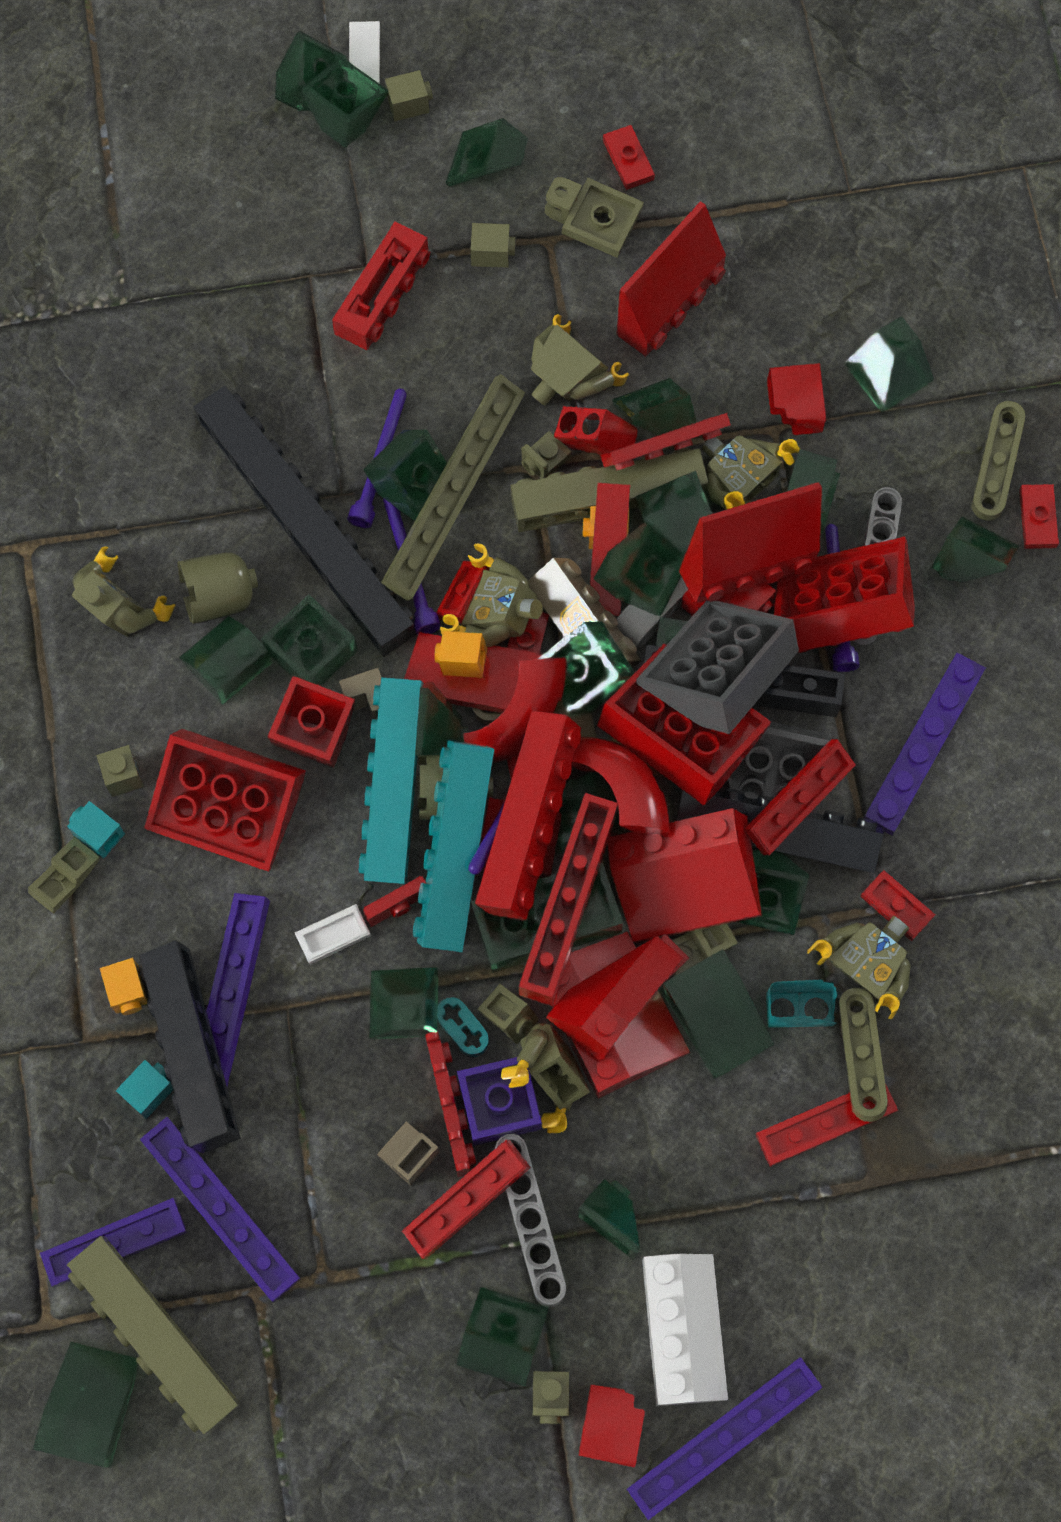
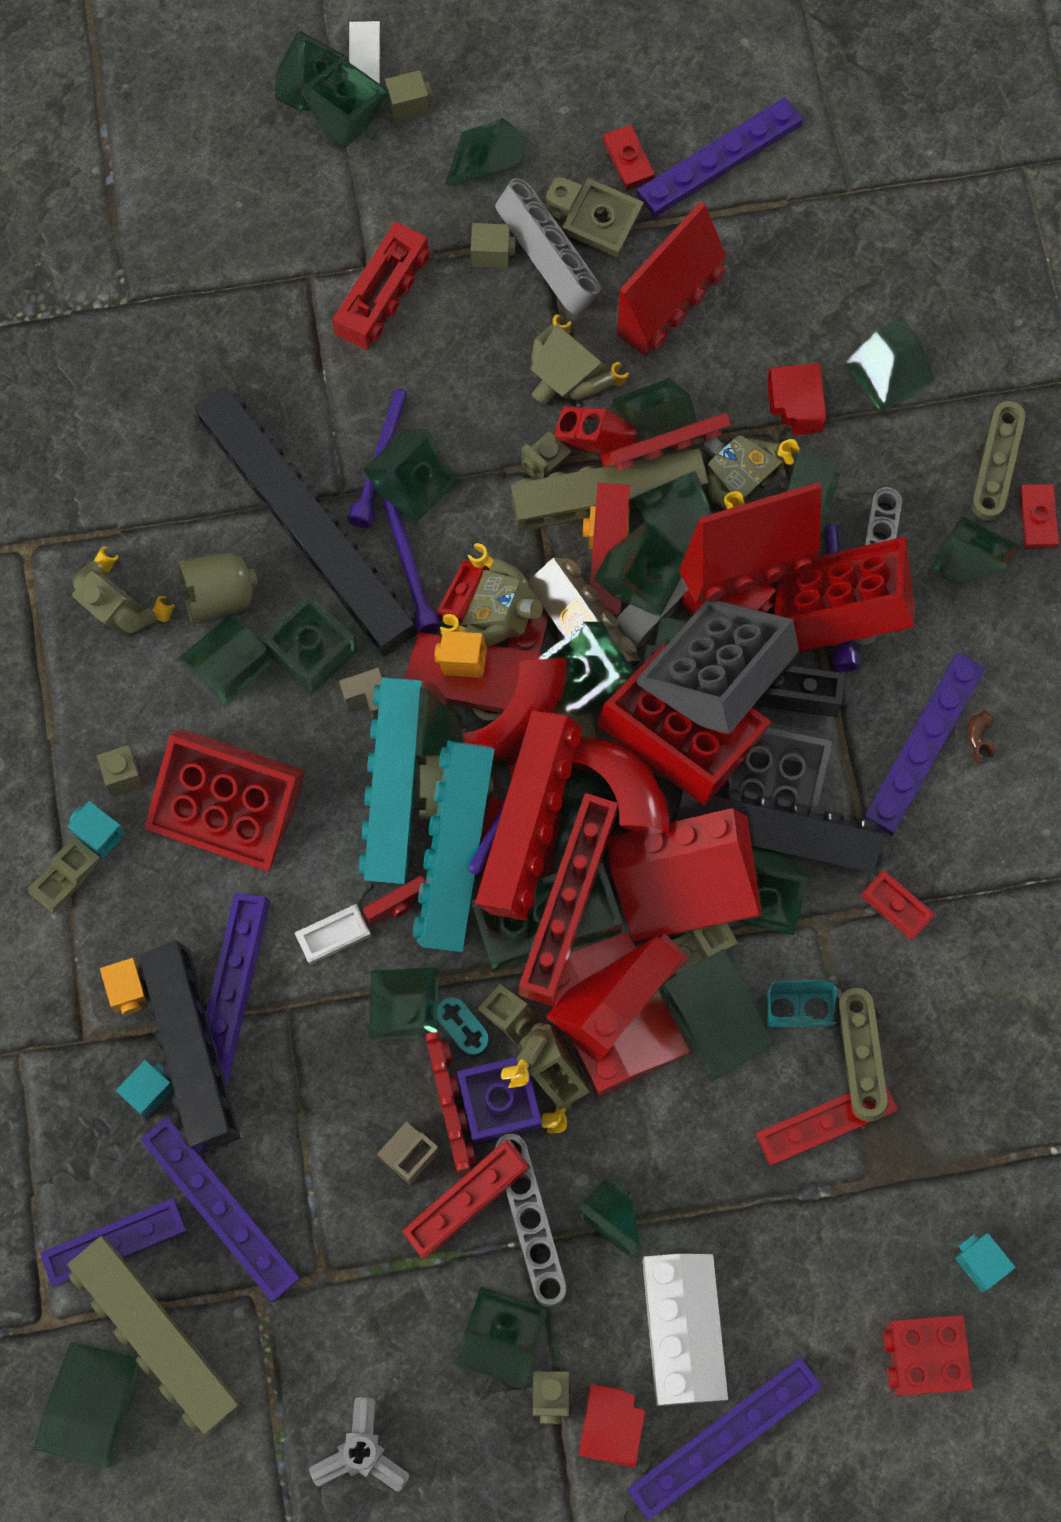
(312, 721): red slope -> none
(376, 1464): none -> light grey bush
(453, 488): olive plate -> none
(548, 246): none -> light grey beam
(719, 157): none -> dark purple plate
(800, 797): red tile -> none
(870, 959): olive torso -> none
(927, 1356): none -> red brick
(976, 728): none -> reddish brown arm
(983, 1261): none -> teal brick

